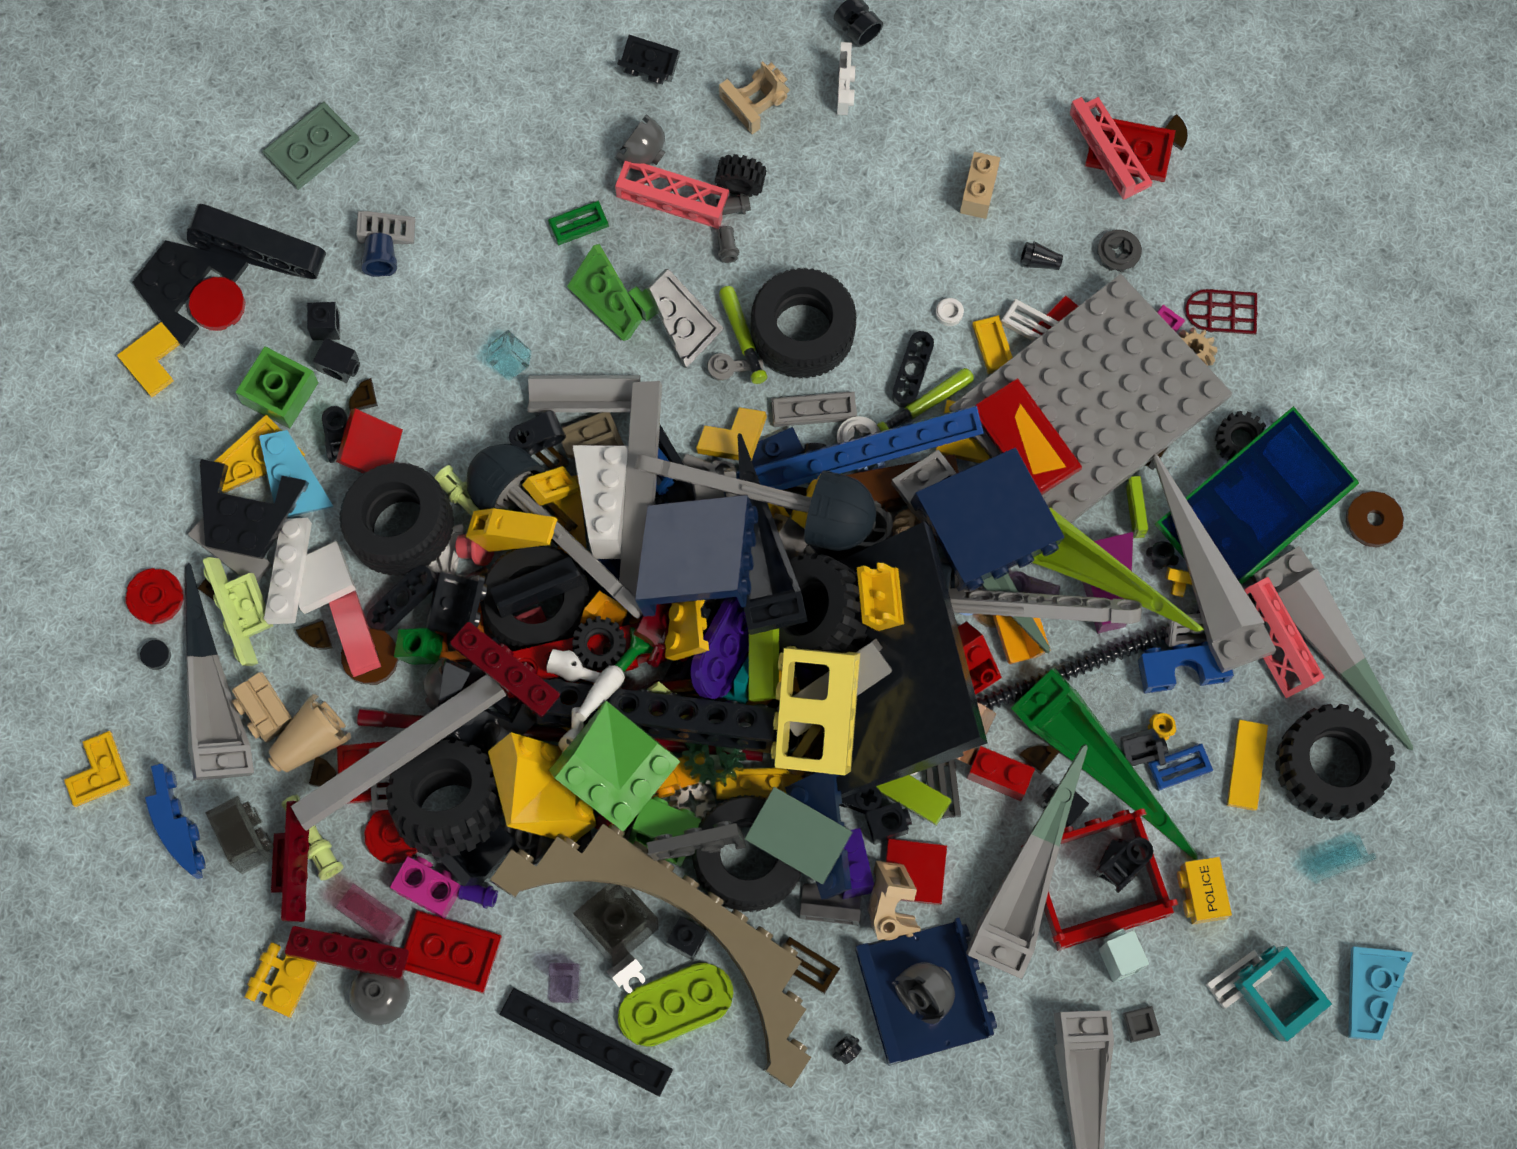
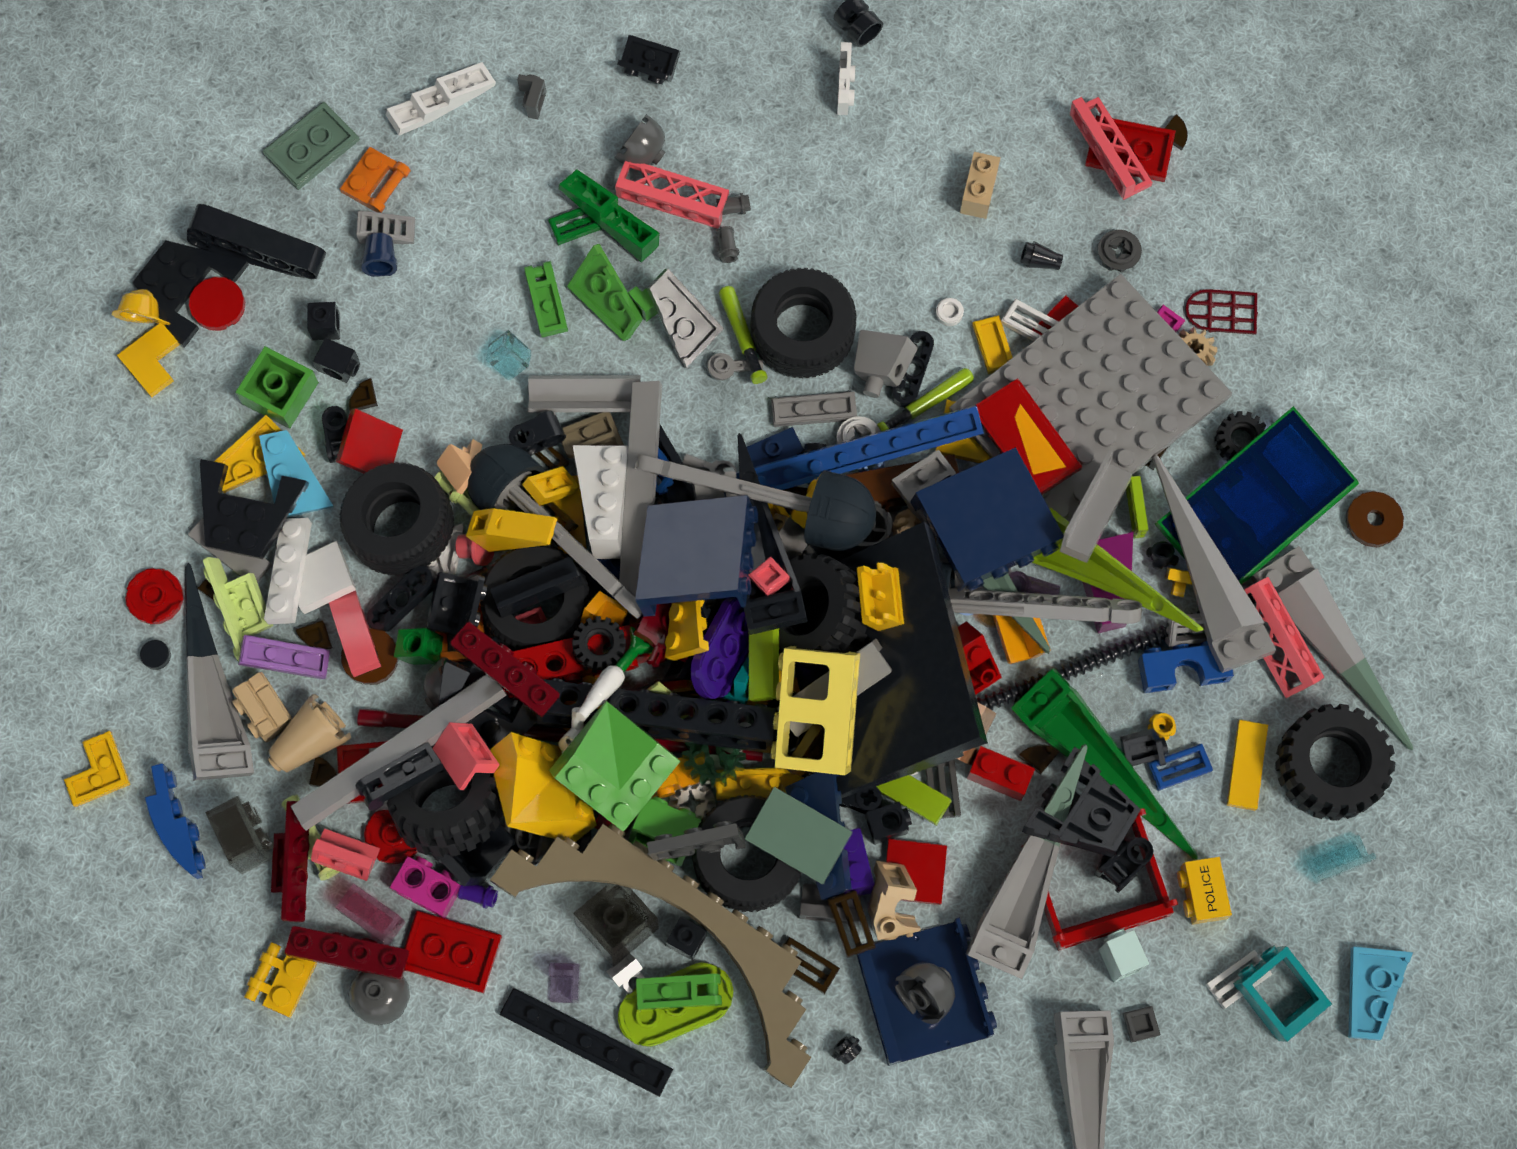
(139, 307): none -> yellow piece
(284, 657): none -> medium lavender tile
(344, 854): none -> coral panel
(369, 174): none -> orange plate
(399, 776): none -> black plate
(441, 98): none -> white slope
(456, 464): none -> light nougat slope
(464, 753): none -> coral panel
(534, 94): none -> dark grey bracket
(546, 300): none -> bright green plate
(569, 667): white piece -> none
(604, 209): none -> green slope
(677, 991): none -> bright green plate
(724, 442): yellow tile -> none
(740, 175): black tyre -> none
(765, 79): tan tile -> none
(769, 577): none -> coral tile
(859, 947): none -> dark brown tile
(882, 360): none -> light grey torso
(1095, 510): none -> light grey panel
(1097, 819): none -> black wing

